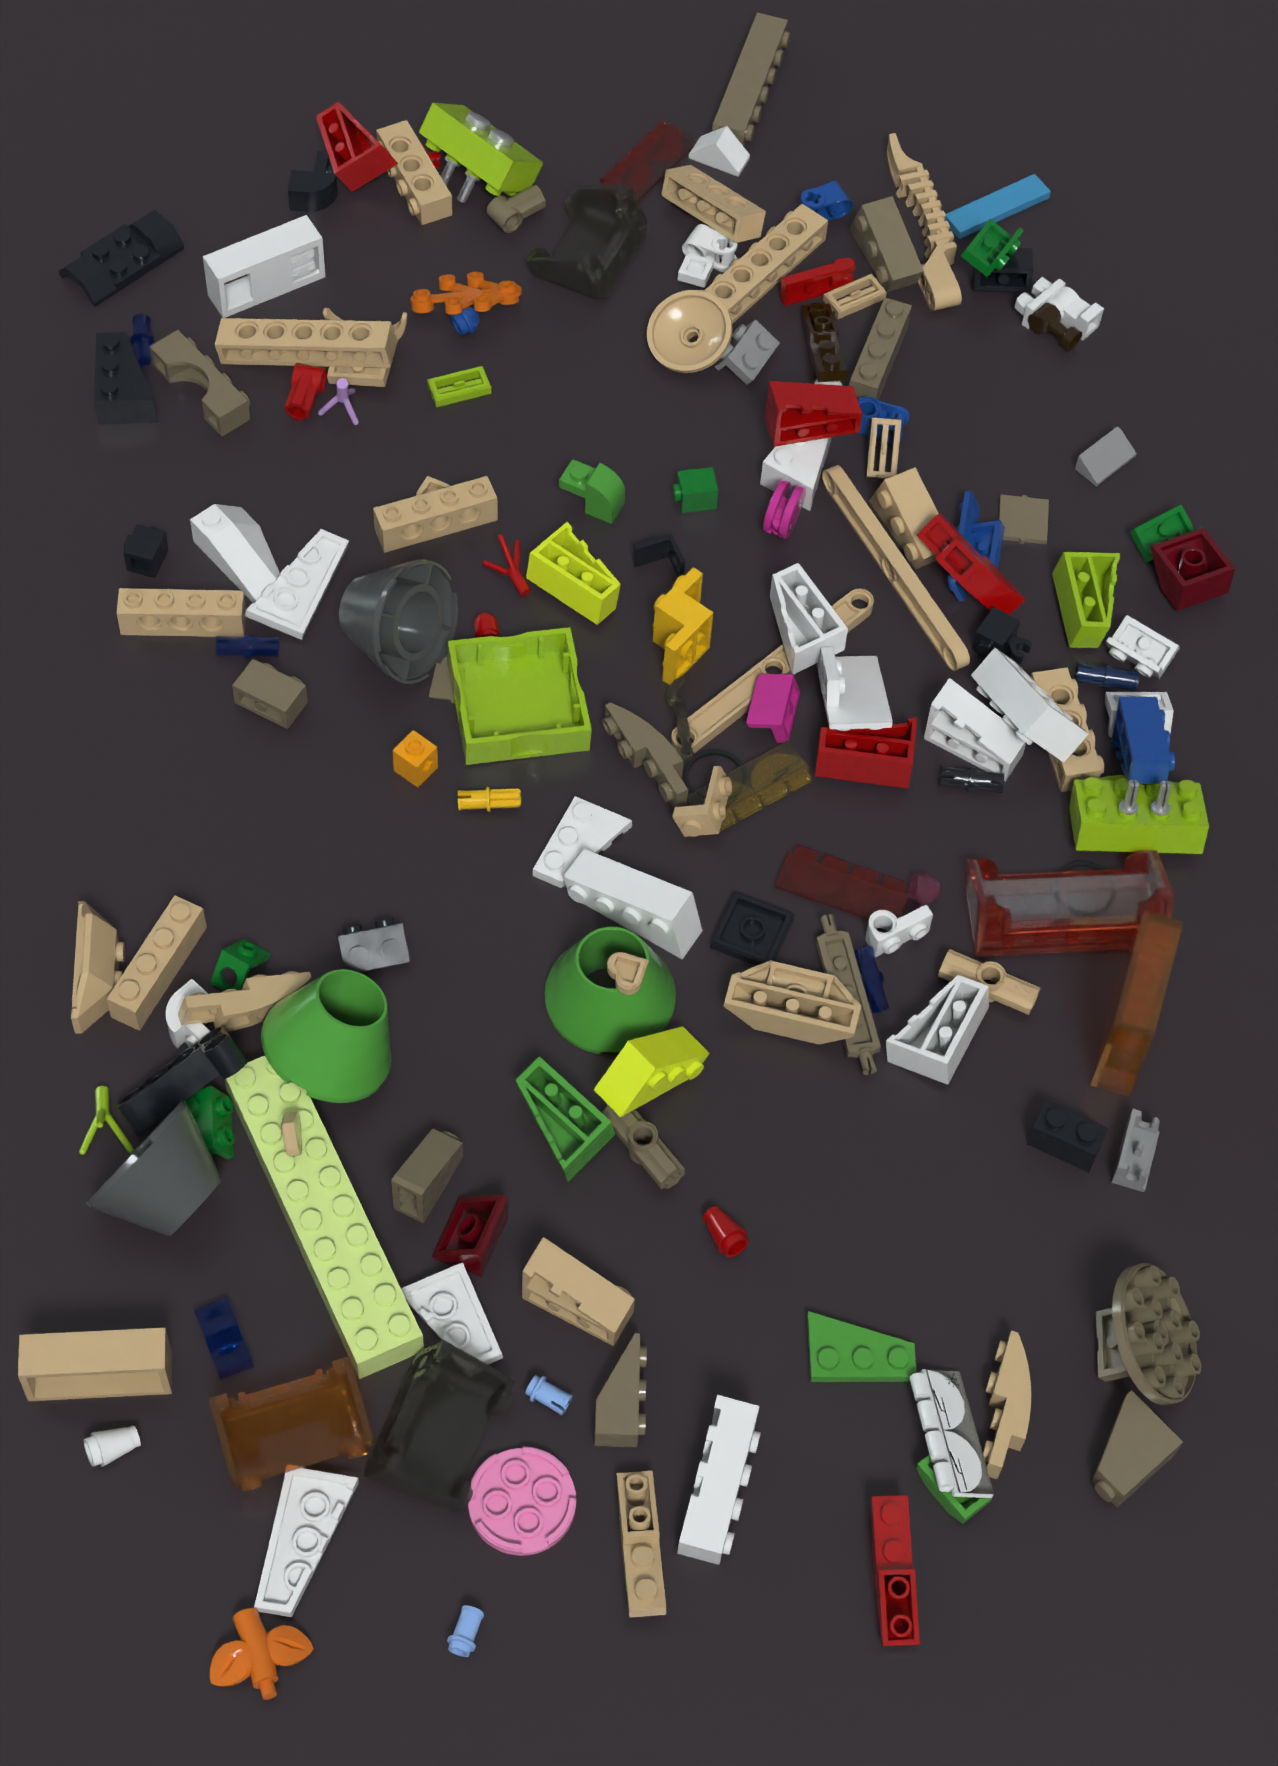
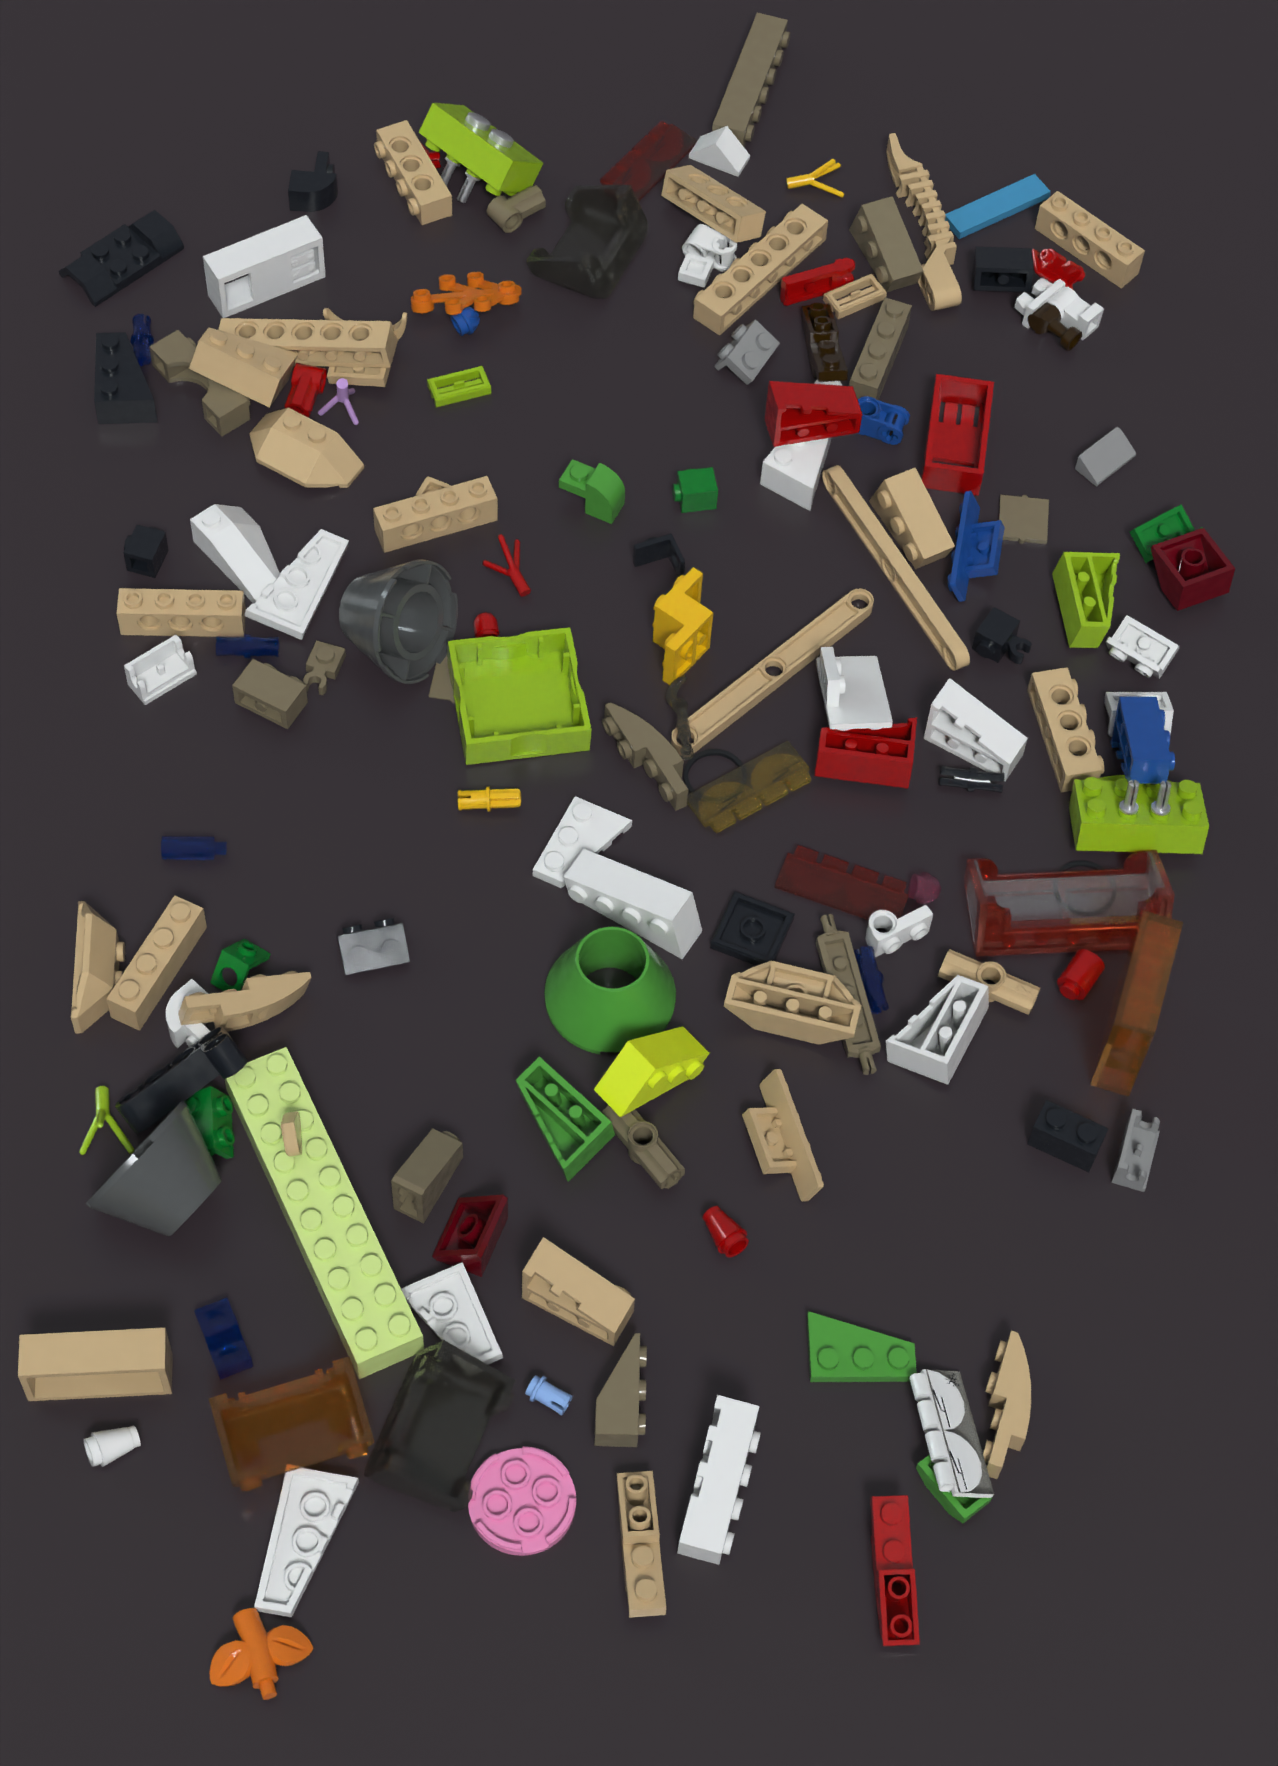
(159, 670): none -> white hinge
(191, 848): none -> clear blue cylinder
(243, 365): none -> tan wedge
(304, 450): none -> tan wedge
(323, 663): none -> dark tan plate
(331, 1037): bright green cone -> none
(351, 148): red wedge -> none
(415, 758): light orange brick -> none
(463, 1638): light blue pin -> none
(573, 575): neon yellow wedge -> none
(627, 971): tan tile -> none
(680, 319): tan dish -> none
(706, 818): tan bracket -> none
(774, 704): dark pink panel -> none
(781, 1138): none -> tan bracket
(784, 511): dark pink head -> none
(804, 618): white wedge -> none
(808, 179): none -> yellow plant
(827, 200): blue piece -> none
(881, 474): tan tile -> none
(954, 442): none -> red piece
(968, 567): red slope -> none
(990, 248): green bracket -> none
(1027, 706): white wedge -> none
(1055, 266): none -> red hinge
(1080, 975): none -> red brick
(1089, 239): none -> tan brick
(1106, 676): dark blue pin -> none
(1134, 1451): dark tan slope -> none
(1149, 1336): dark tan bracket -> none

